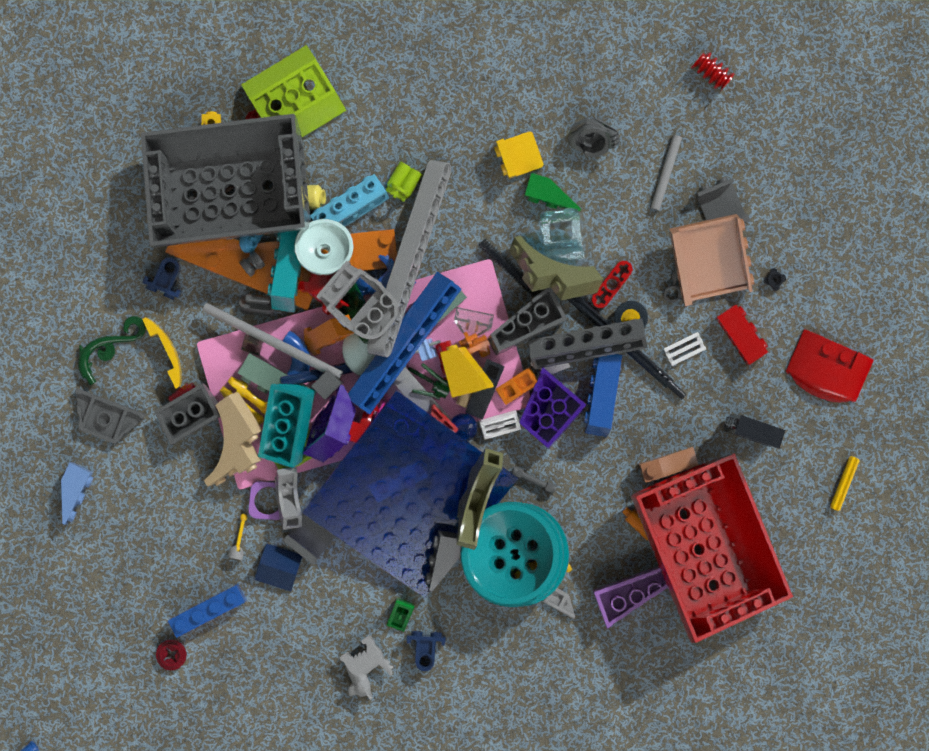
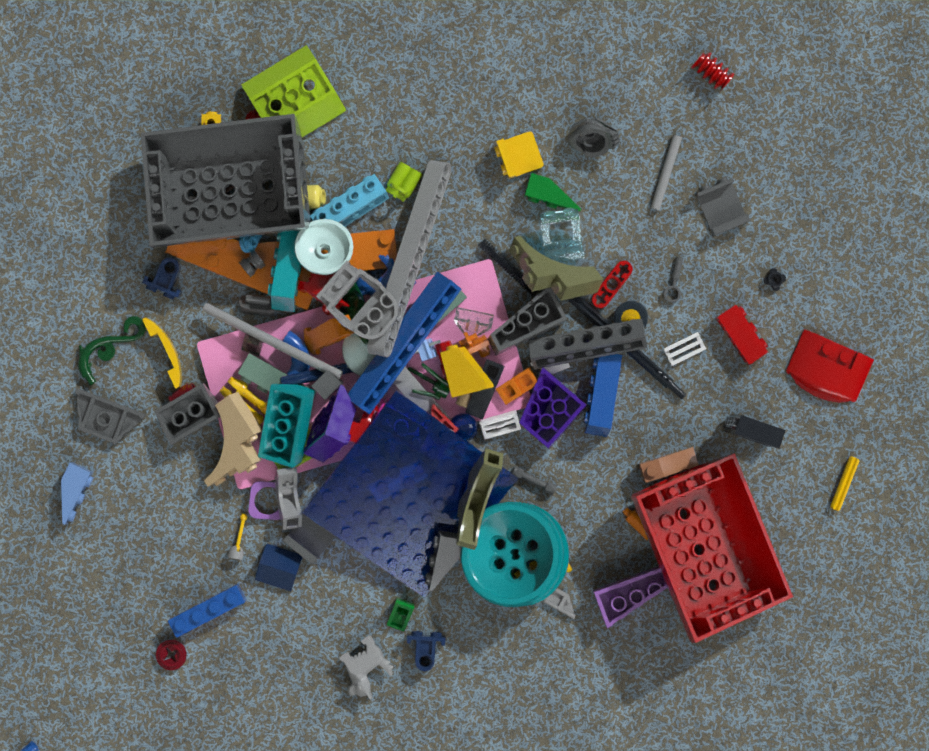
(711, 258): nougat panel -> none

